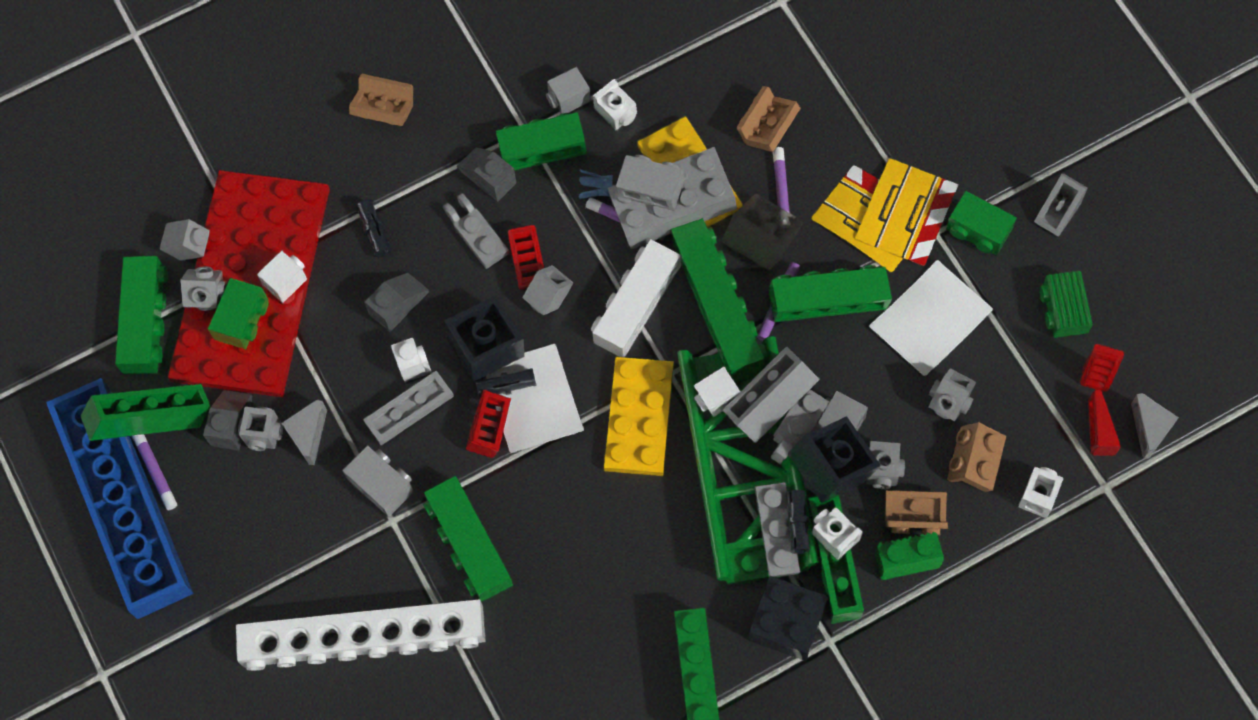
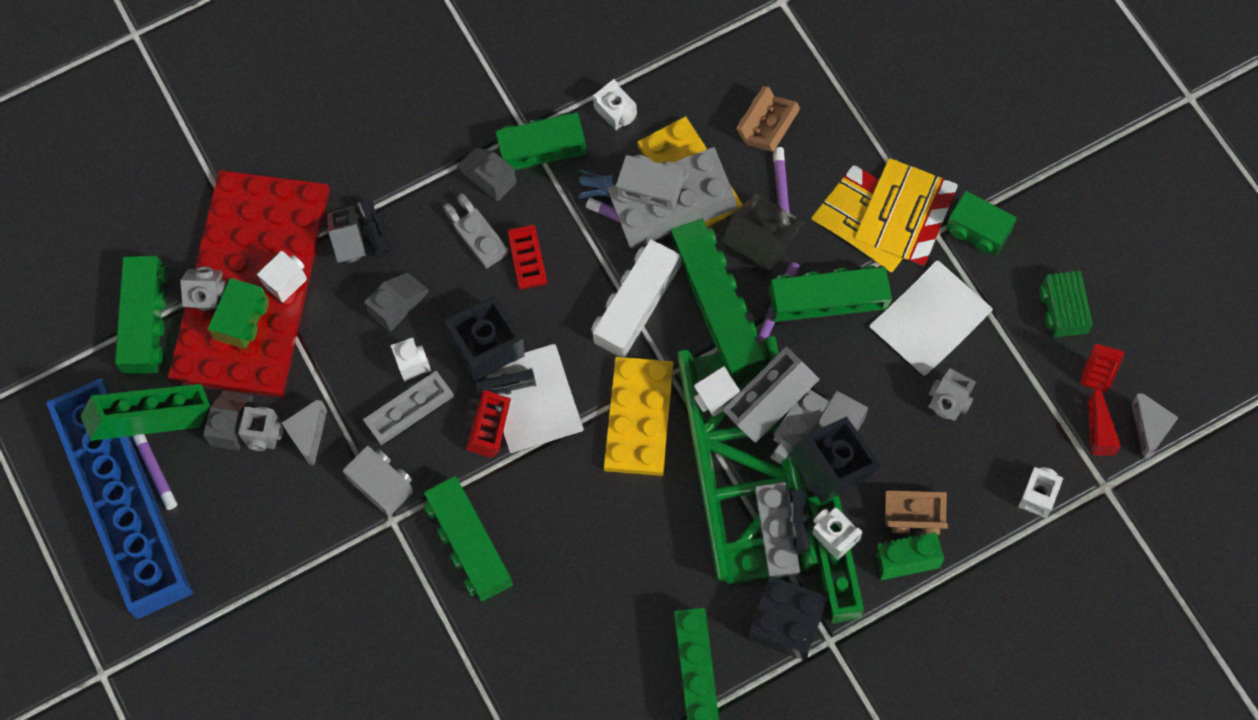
(184, 239): light grey brick -> none
(253, 636): white brick -> none
(345, 235): none -> dark grey slope
(382, 100): medium nougat bracket -> none
(547, 290): light grey brick -> none
(568, 91): light grey brick -> none
(891, 465): light grey brick -> none
(976, 456): medium nougat bracket -> none
(1061, 204): light grey slope -> none

